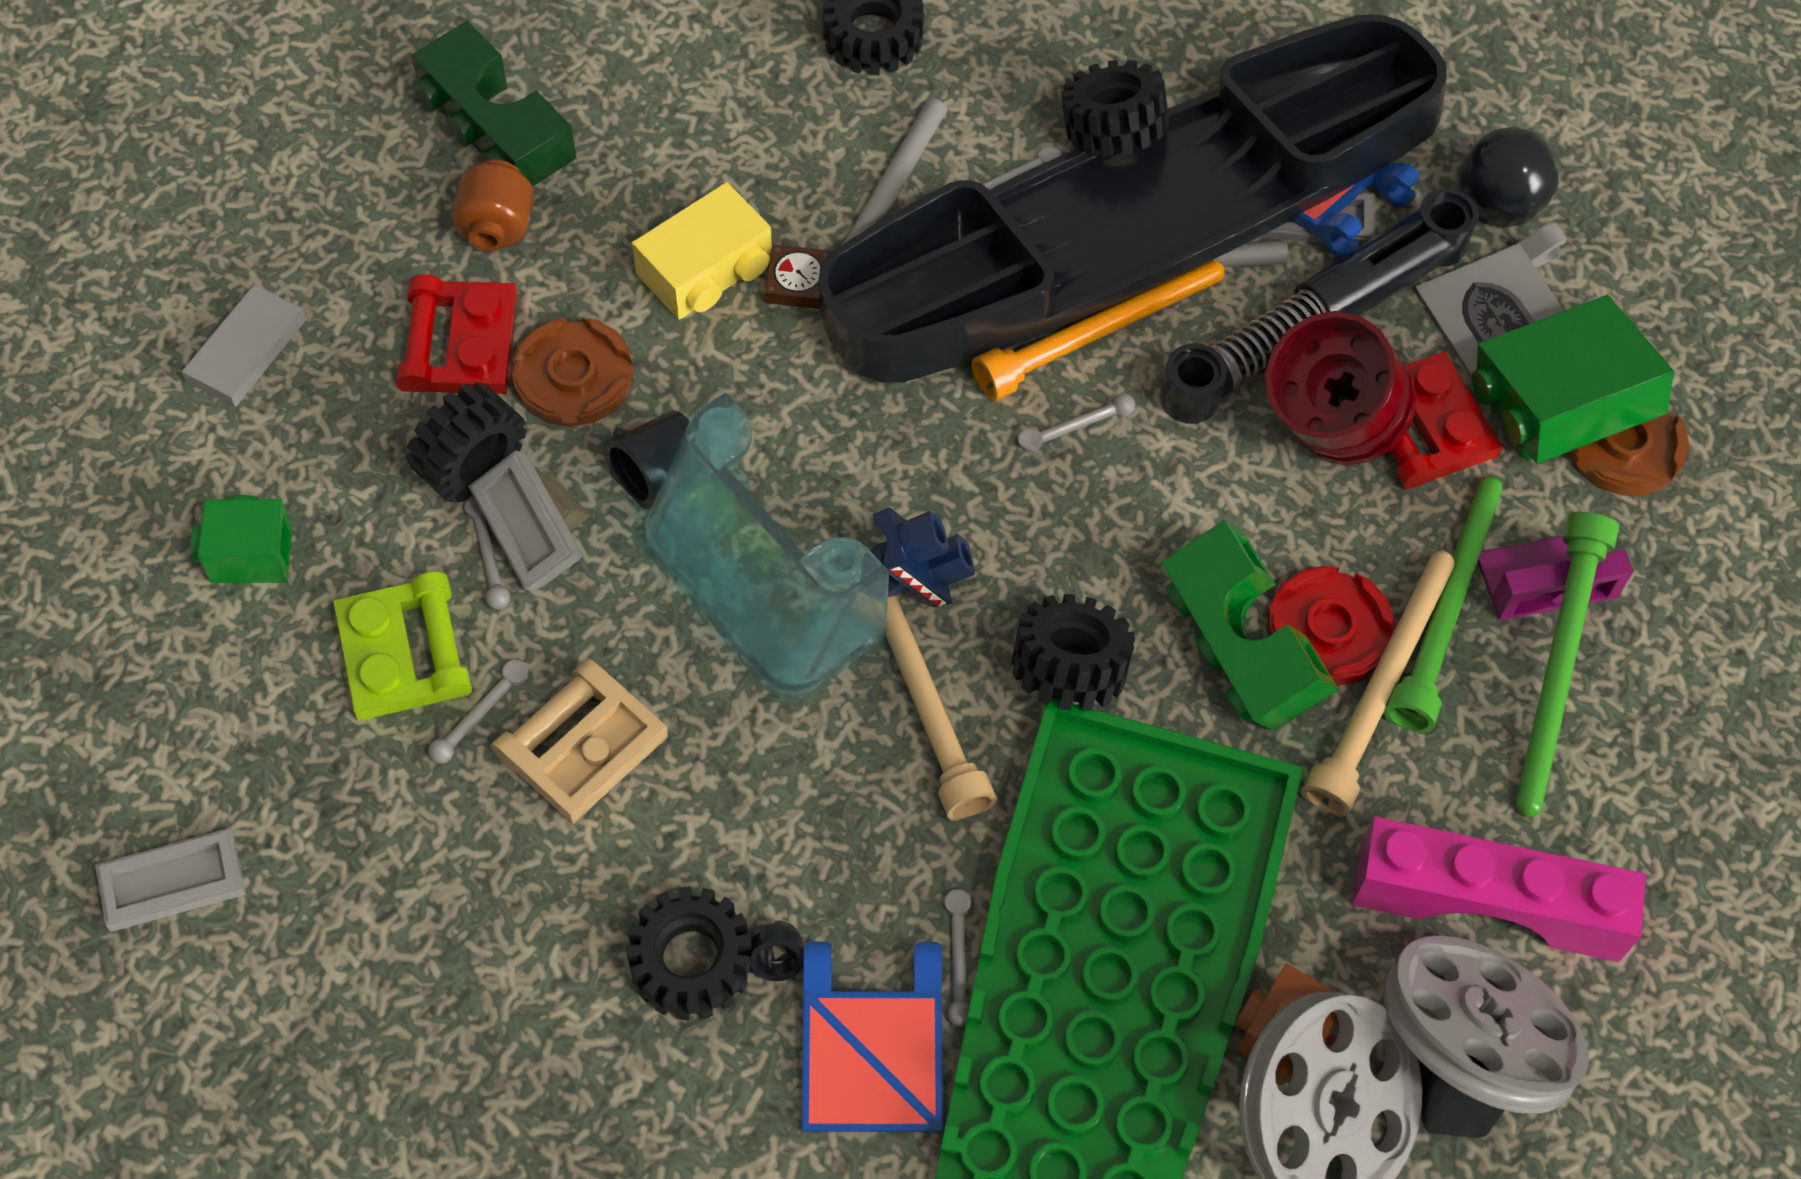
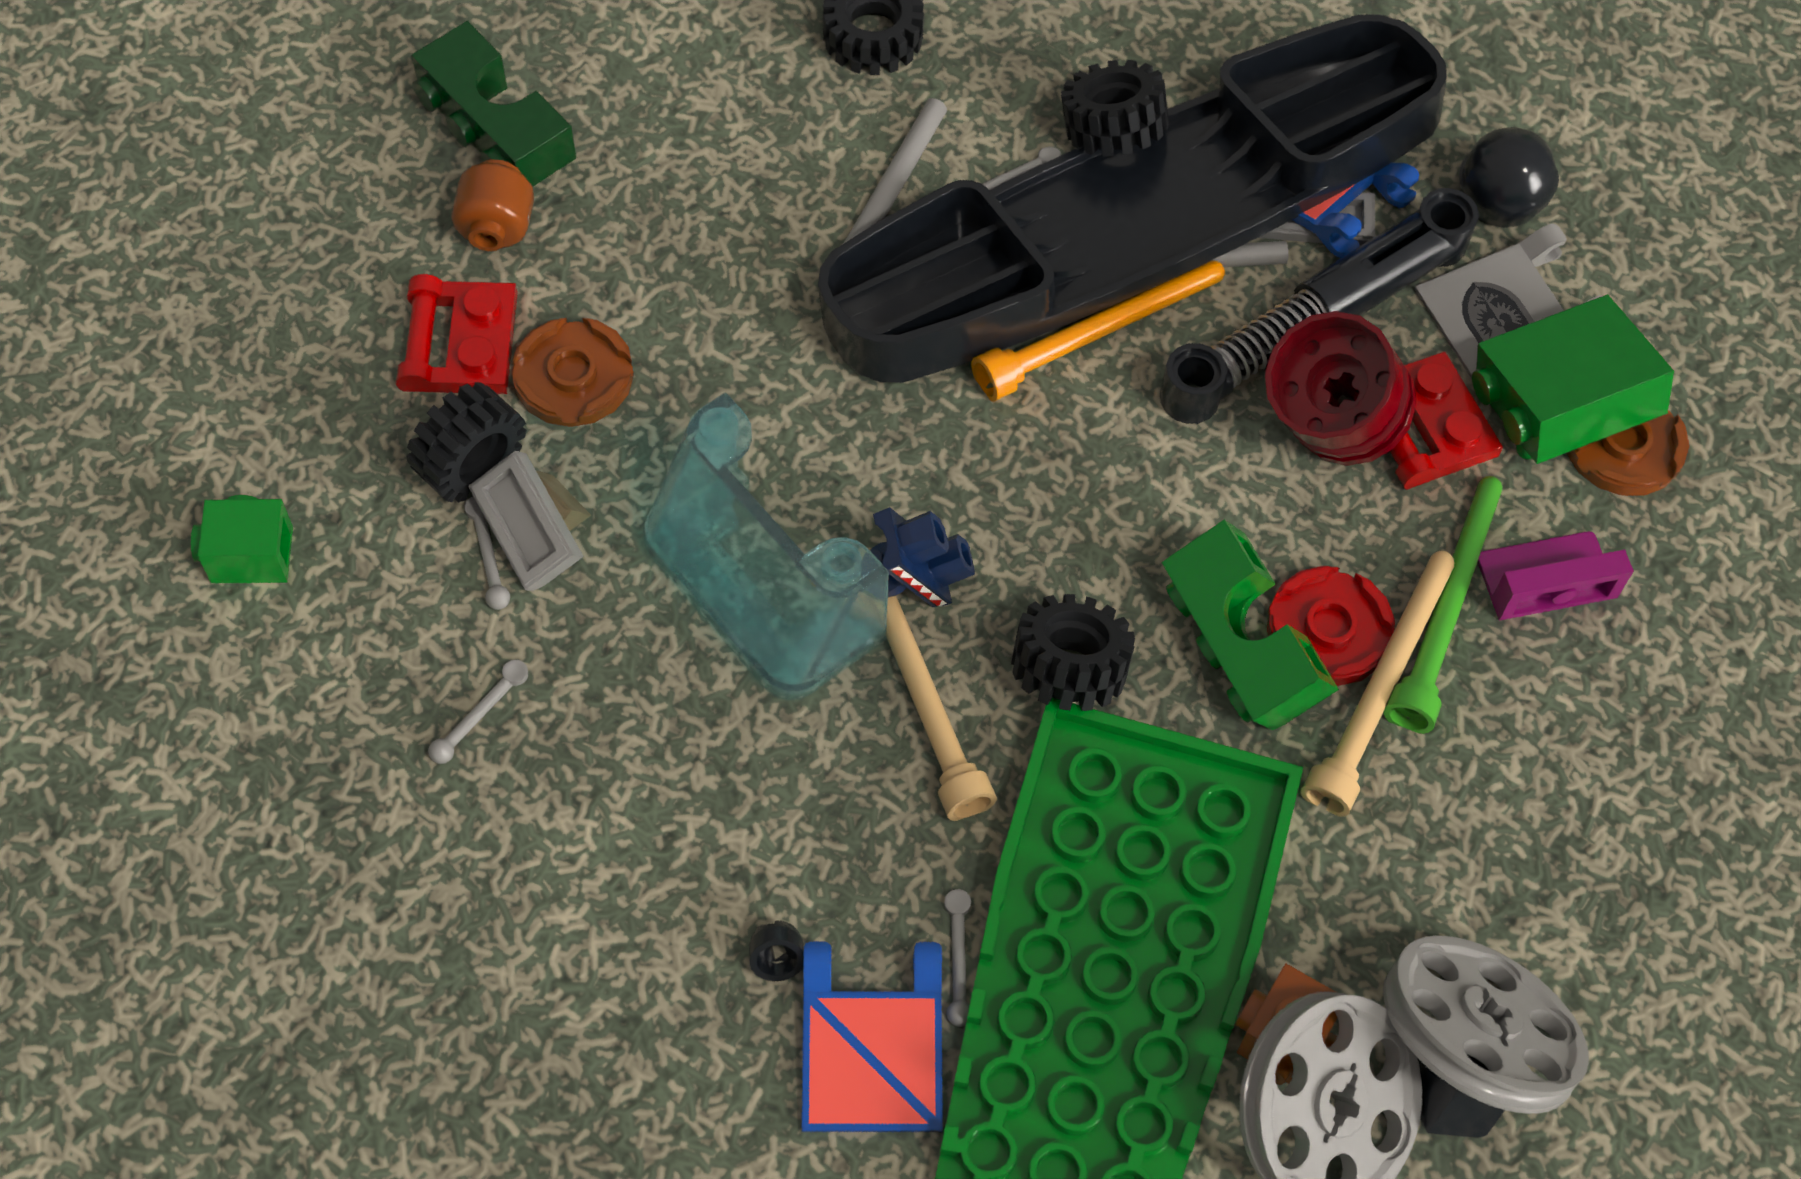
(170, 879): light grey tile -> none
(244, 345): light grey tile -> none
(380, 651): lime plate -> none
(593, 753): tan plate -> none
(643, 455): black piece -> none
(683, 915): black tyre -> none
(703, 251): light yellow brick -> none
(794, 276): tile -> none
(1031, 439): light grey hinge -> none
(1562, 898): dark pink arch -> none
(1588, 542): bright green piece -> none

